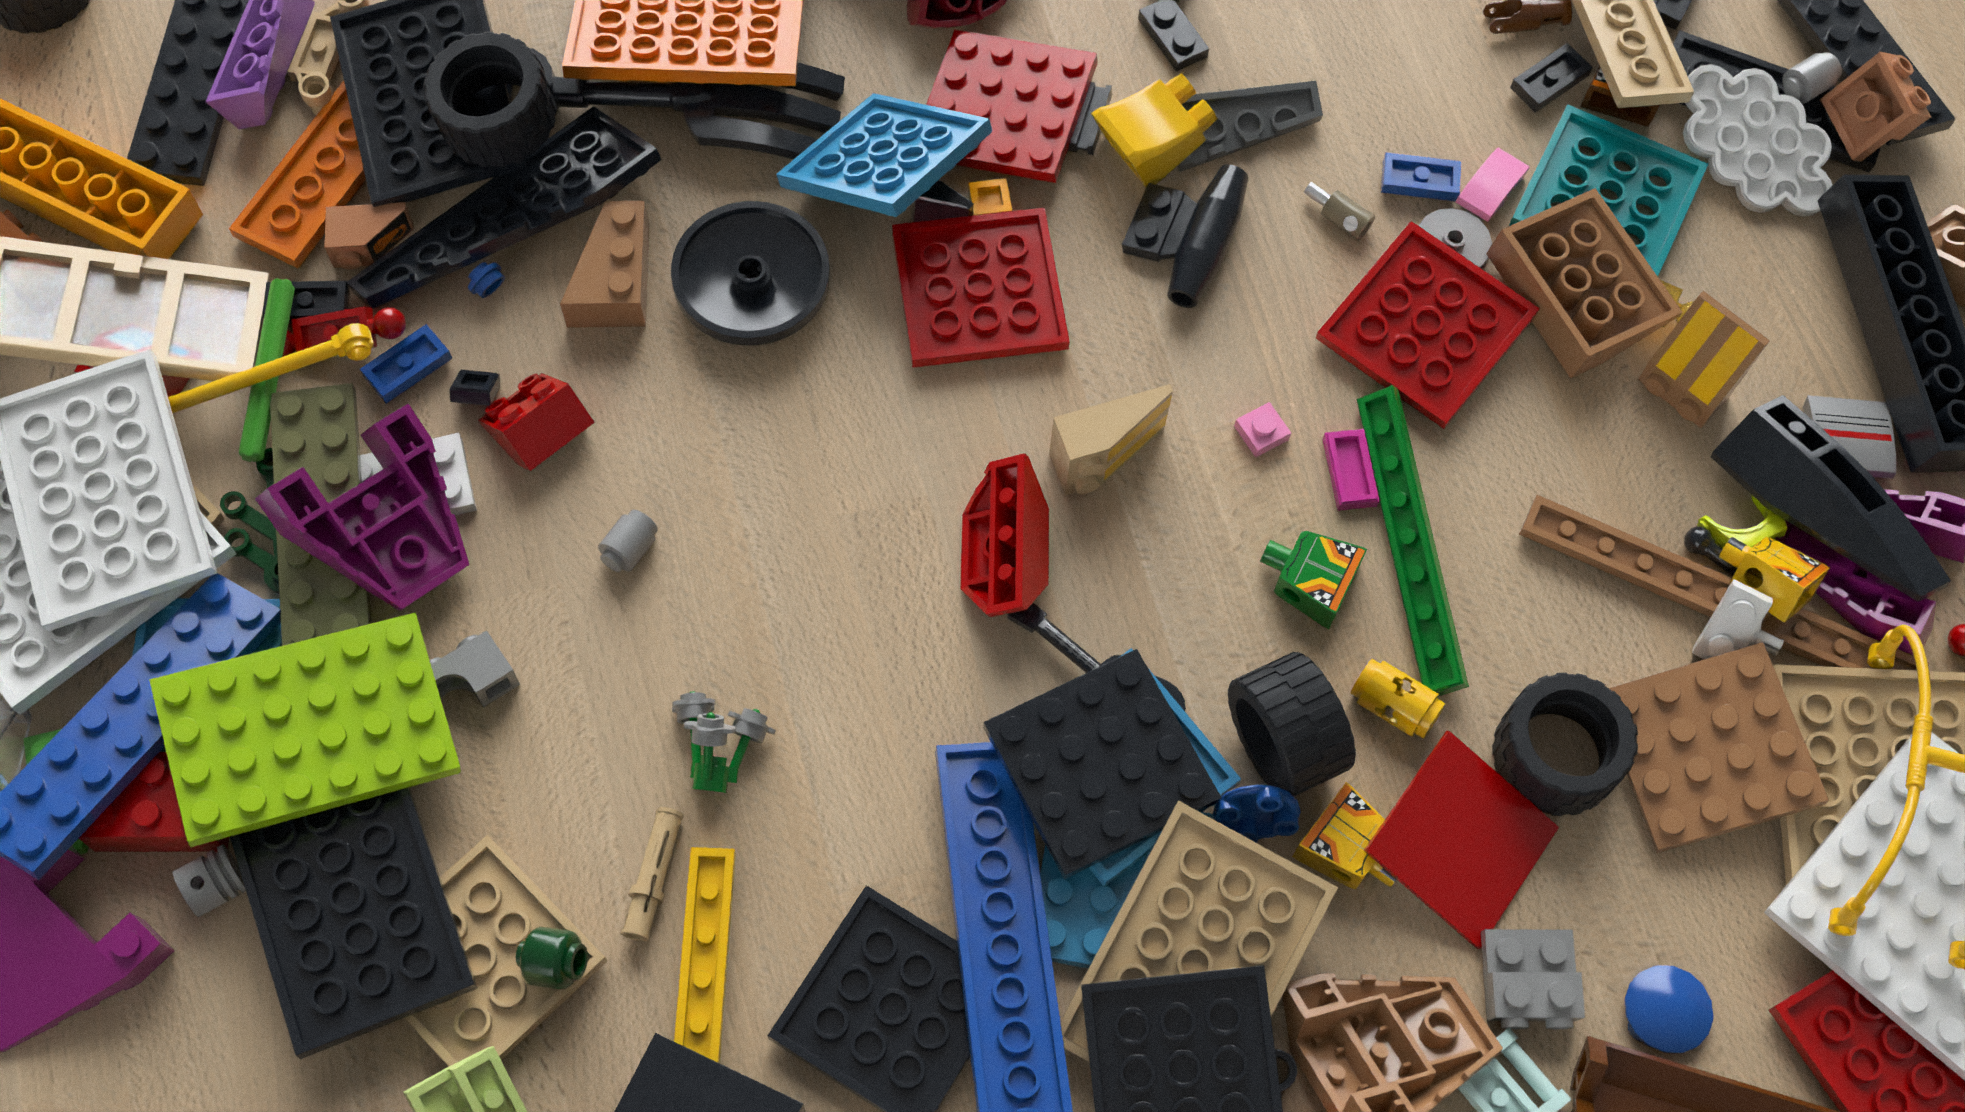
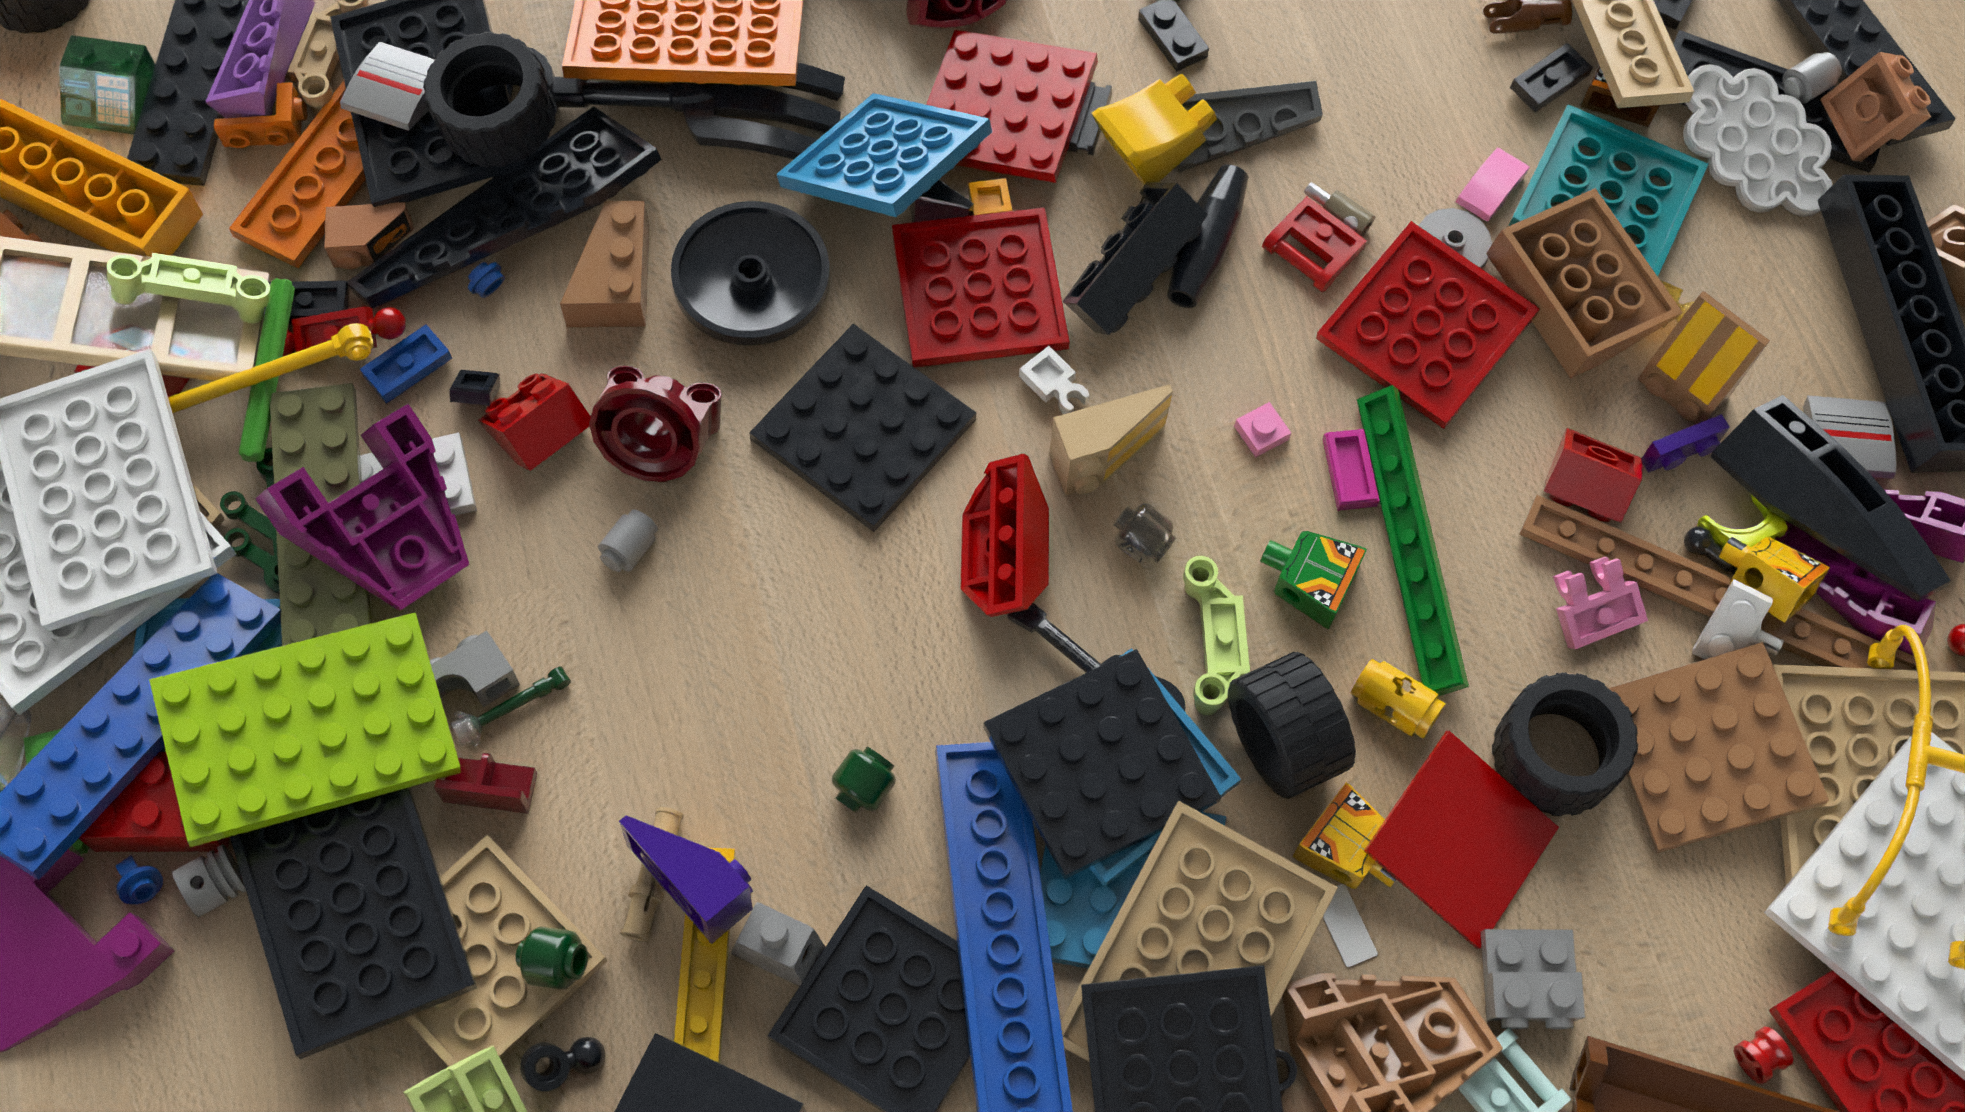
(104, 83): none -> clear green slope
(137, 883): none -> blue plate
(188, 280): none -> yellowish green plate
(266, 130): none -> orange bracket
(389, 87): none -> light grey slope
(469, 727): none -> dark green piece
(489, 785): none -> dark red panel
(584, 1056): none -> black plate
(653, 423): none -> dark red piece
(694, 876): none -> dark purple slope
(709, 731): plant -> none
(778, 944): none -> light grey torso
(863, 427): none -> black plate
(863, 779): none -> dark green head
(1050, 377): none -> white plate
(1136, 256): none -> black wedge
(1144, 533): none -> clear smoke head
(1222, 633): none -> yellowish green plate
(1259, 812): blue dish -> none
(1322, 235): none -> red plate
(1348, 929): none -> white sticker
(1421, 176): plate -> none
(1593, 476): none -> red slope
(1603, 613): none -> bright pink plate
(1668, 1009): blue dish -> none
(1675, 448): none -> dark purple plate
(1763, 1055): none -> red wheel

